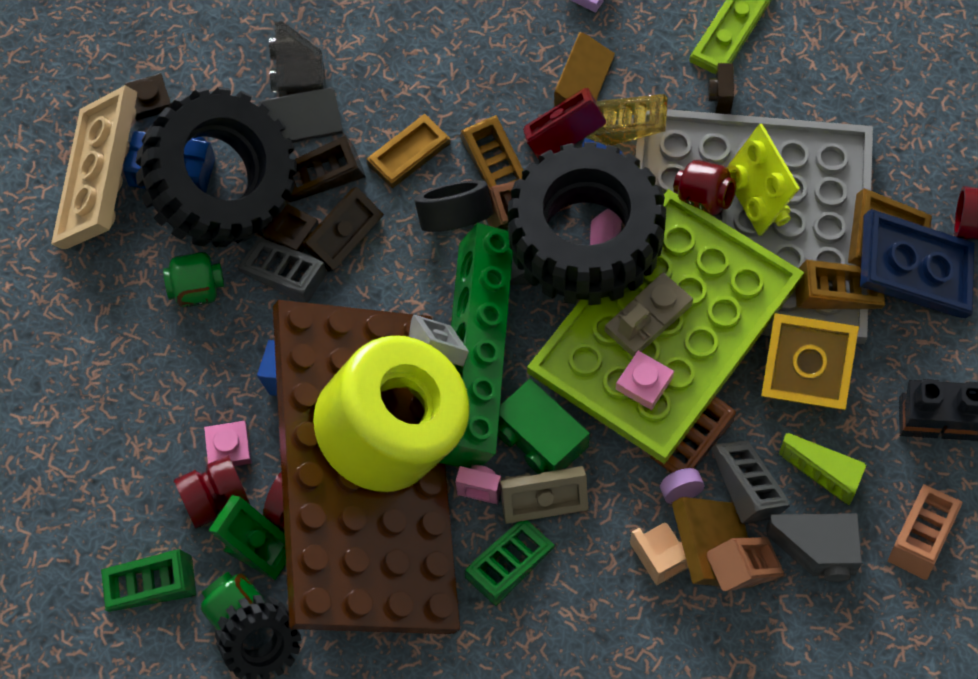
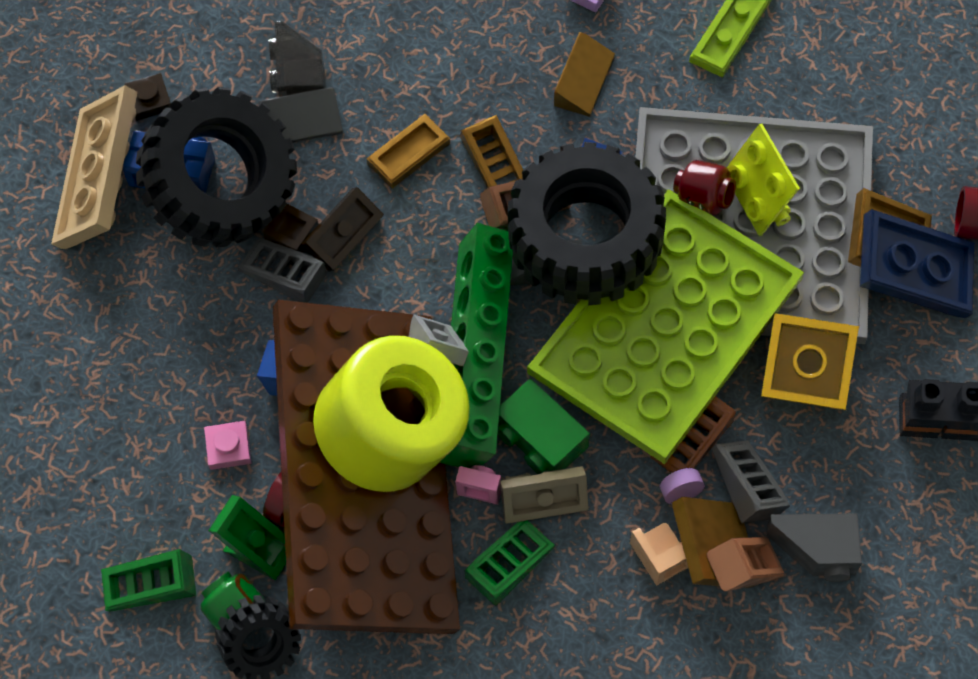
(193, 279): green head -> none
(210, 491): dark red wheel -> none
(337, 177): dark brown slope -> none
(454, 206): black tyre -> none
(565, 123): dark red slope -> none
(604, 227): bright pink slope -> none
(623, 110): clear yellow slope -> none
(644, 380): bright pink plate -> none
(649, 314): dark tan hinge -> none
(722, 88): dark brown plate -> none
(814, 288): pearl gold slope -> none
(826, 467): lime slope -> none
(914, 554): nougat slope -> none

